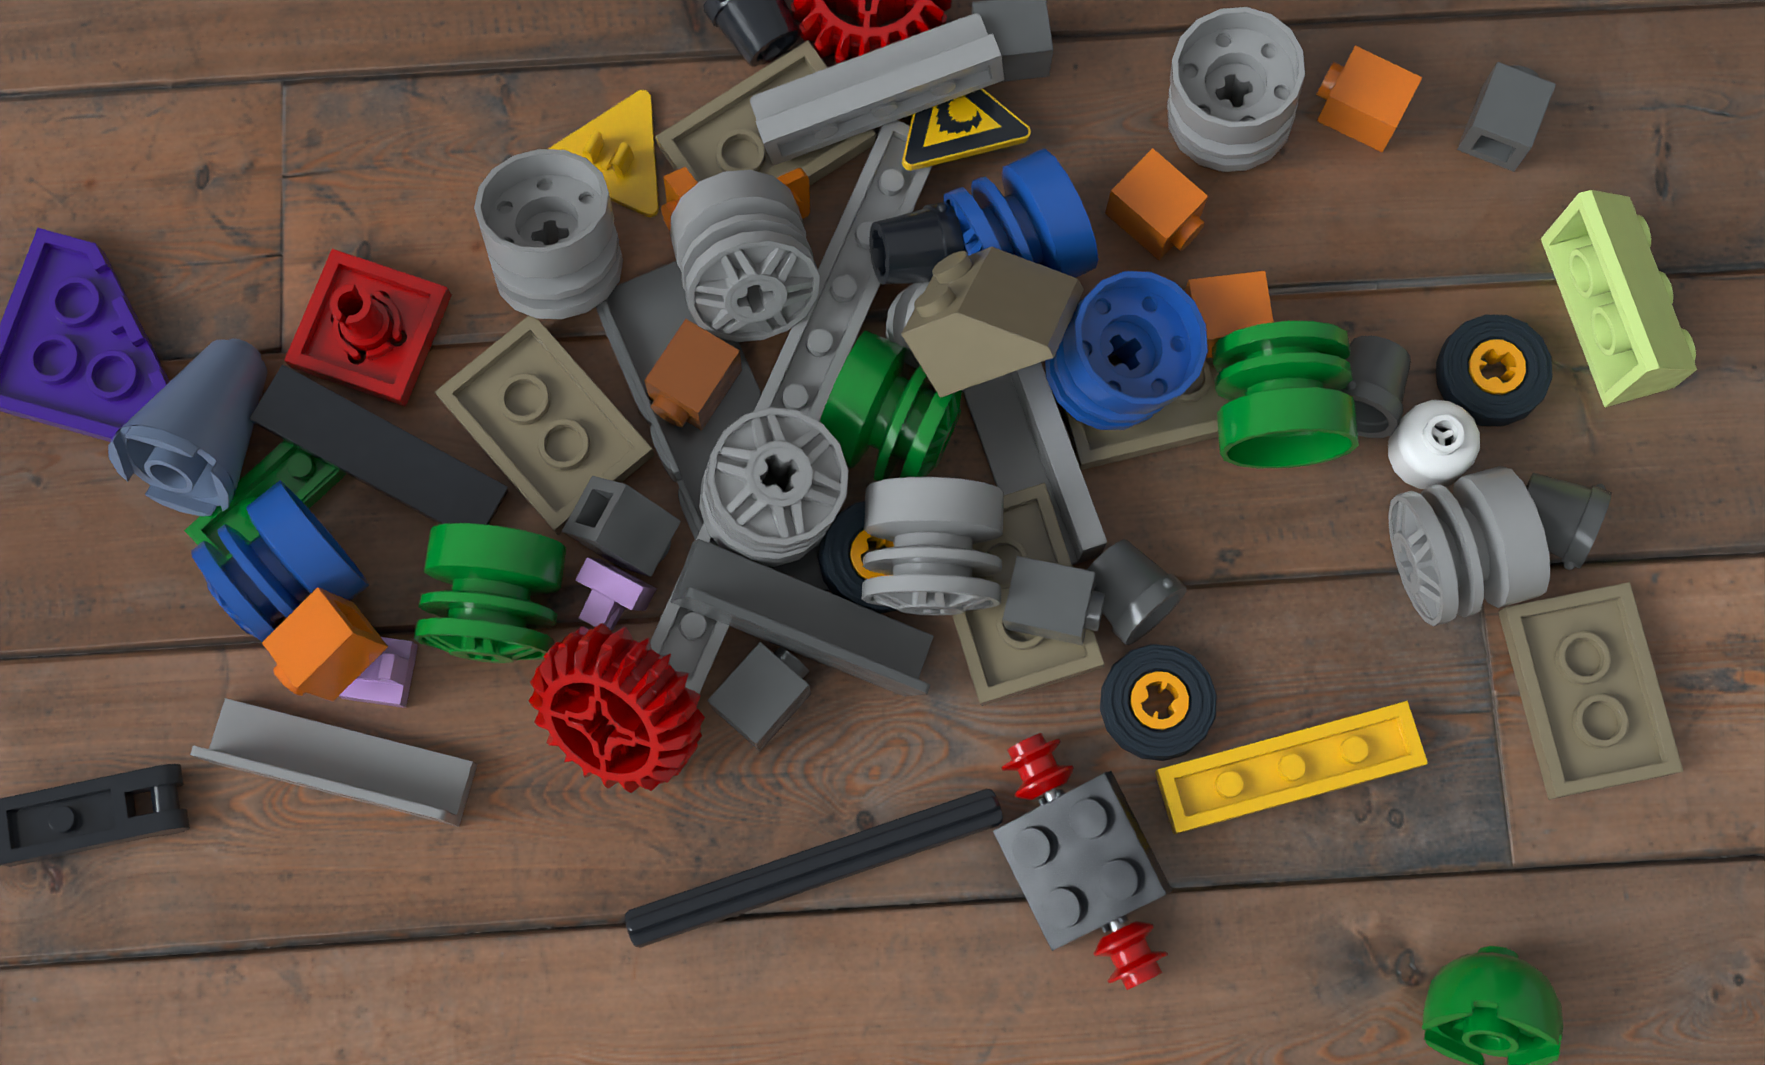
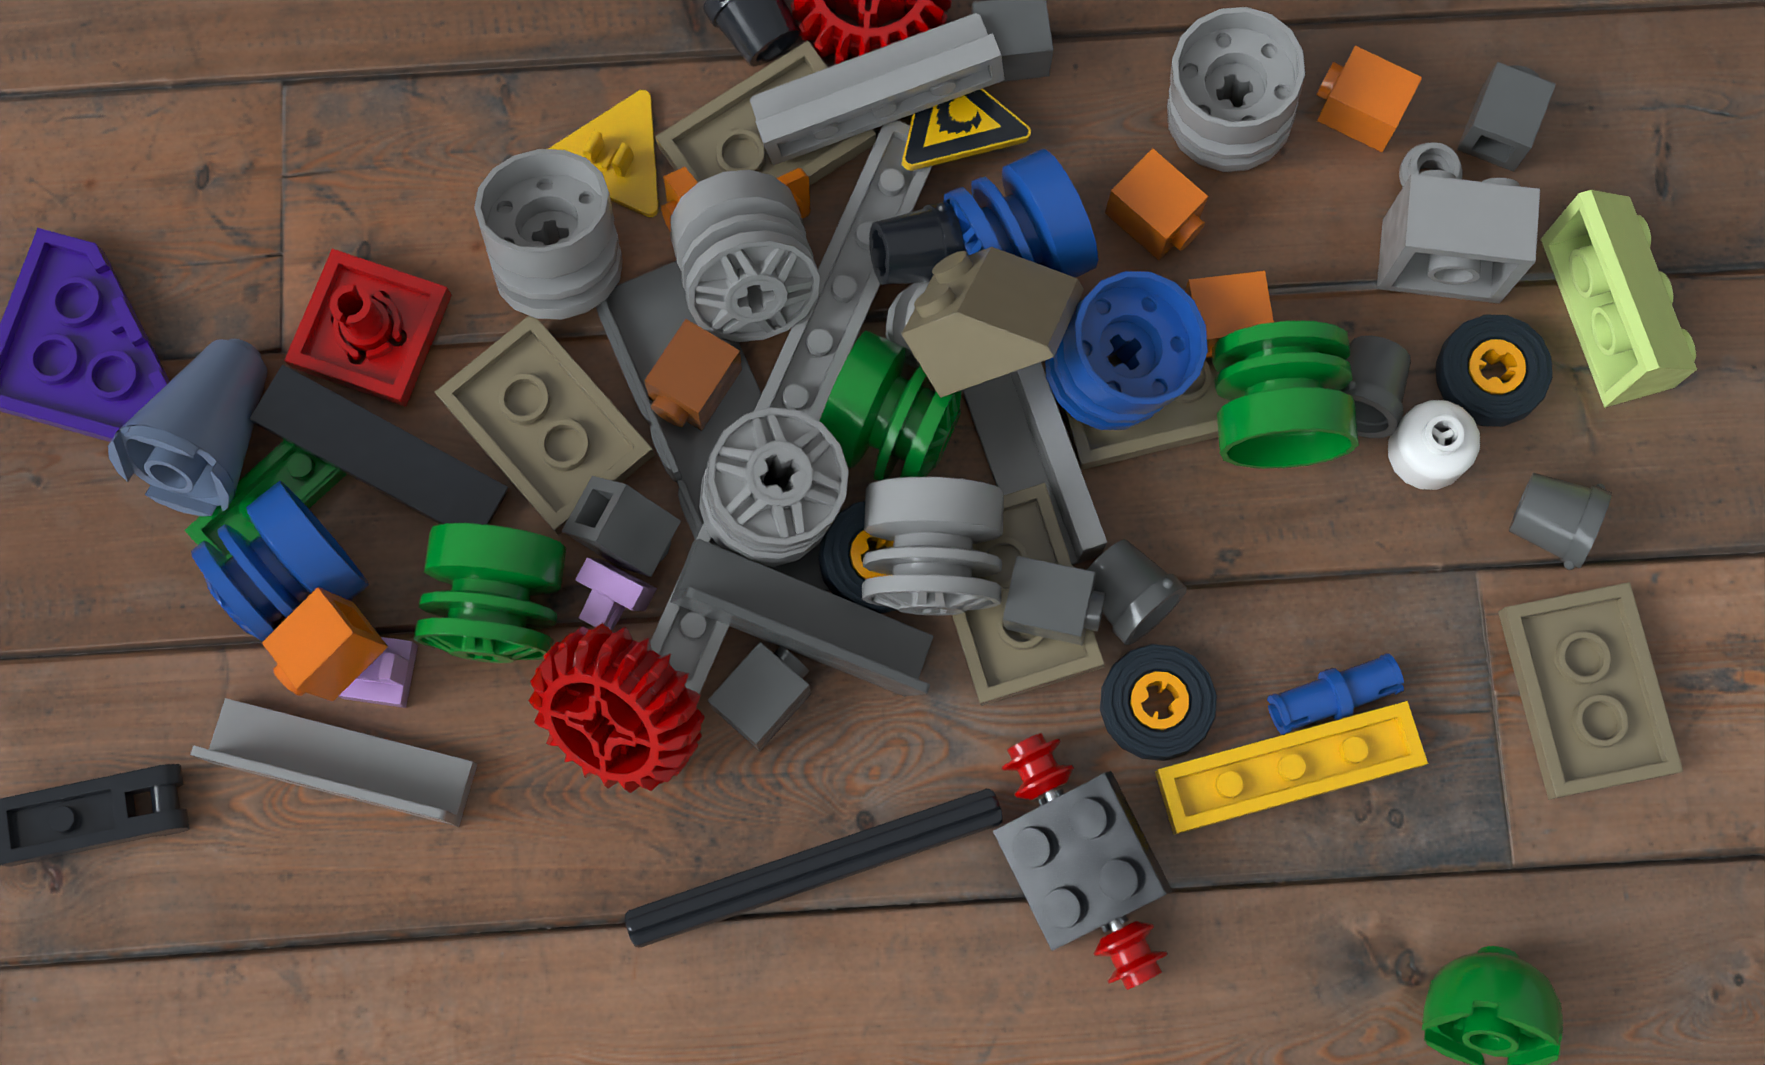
(1335, 693): none -> blue pin
(1431, 156): none -> light grey plate
(1458, 237): none -> light grey brick
(1469, 545): light grey wheel -> none

